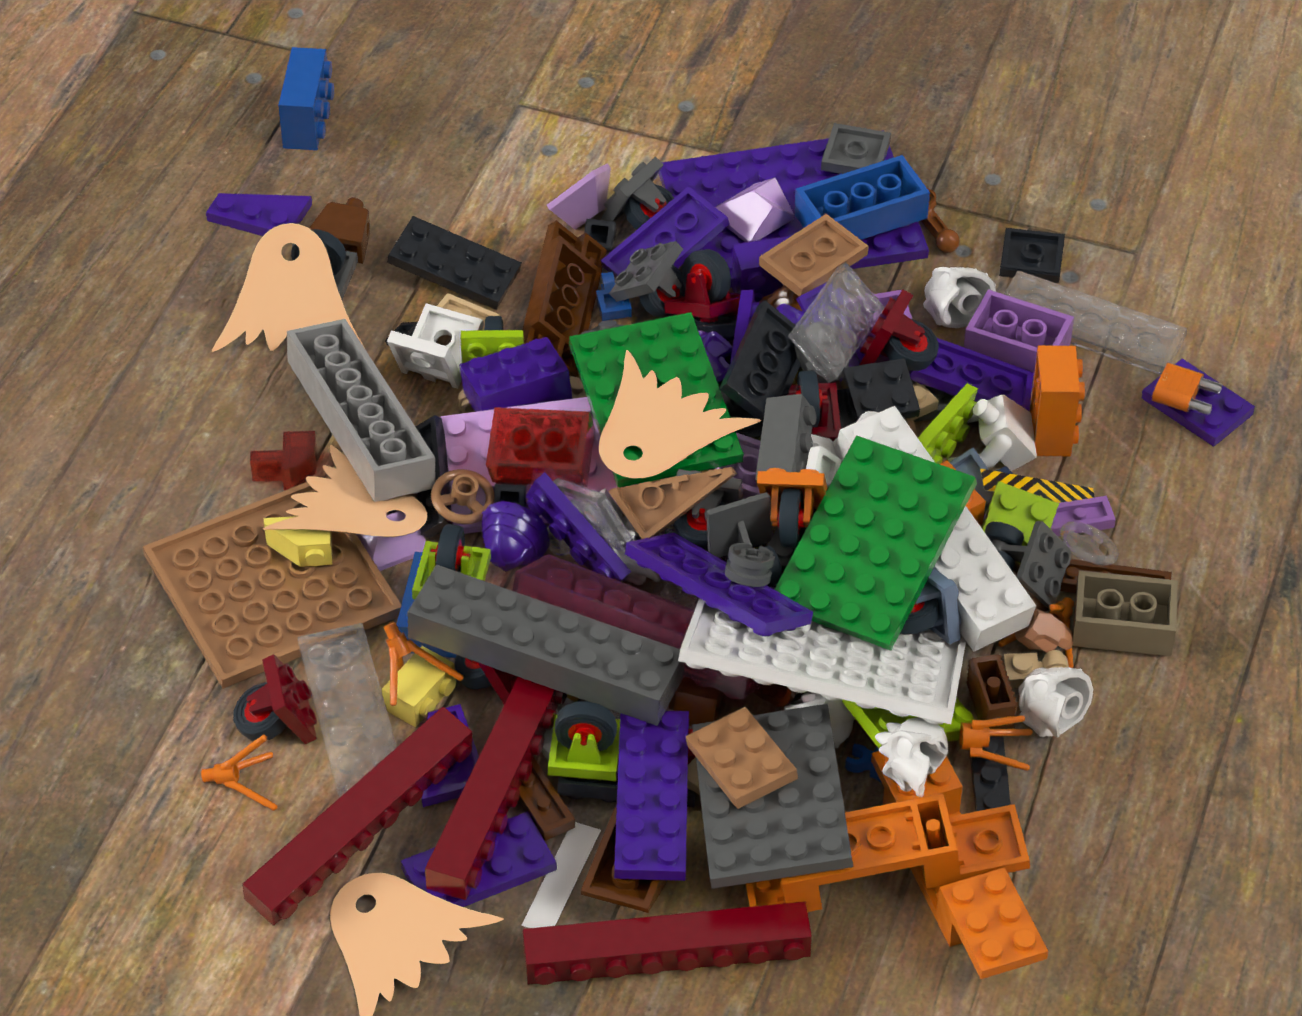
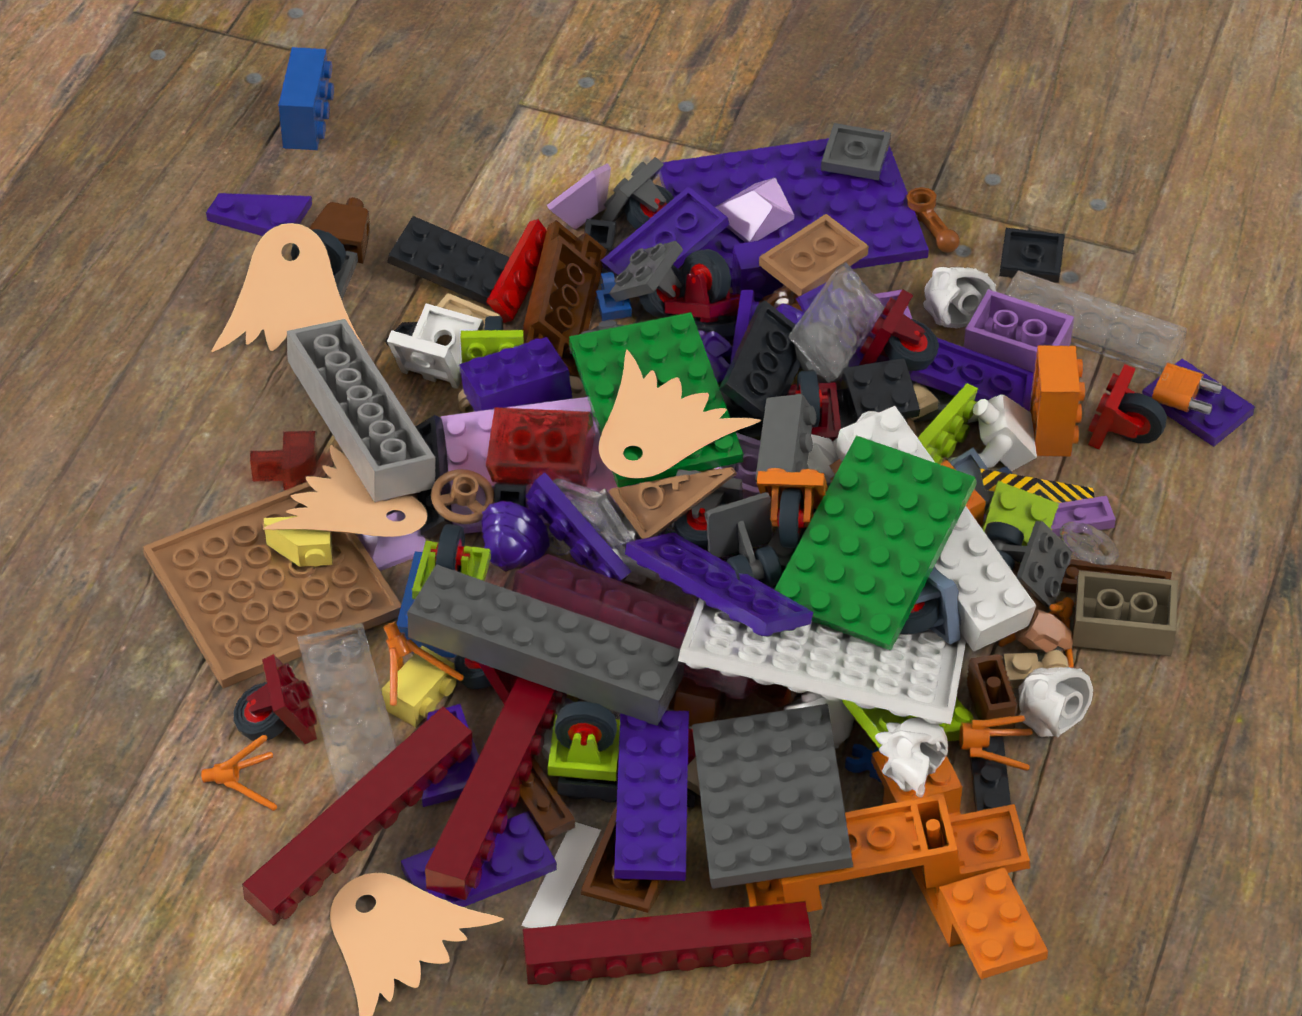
(518, 272): none -> red plate
(741, 757): medium nougat plate -> none
(749, 565): dark grey wheel -> none
(823, 462): white plate -> none
(867, 198): blue brick -> none
(1127, 413): none -> plate

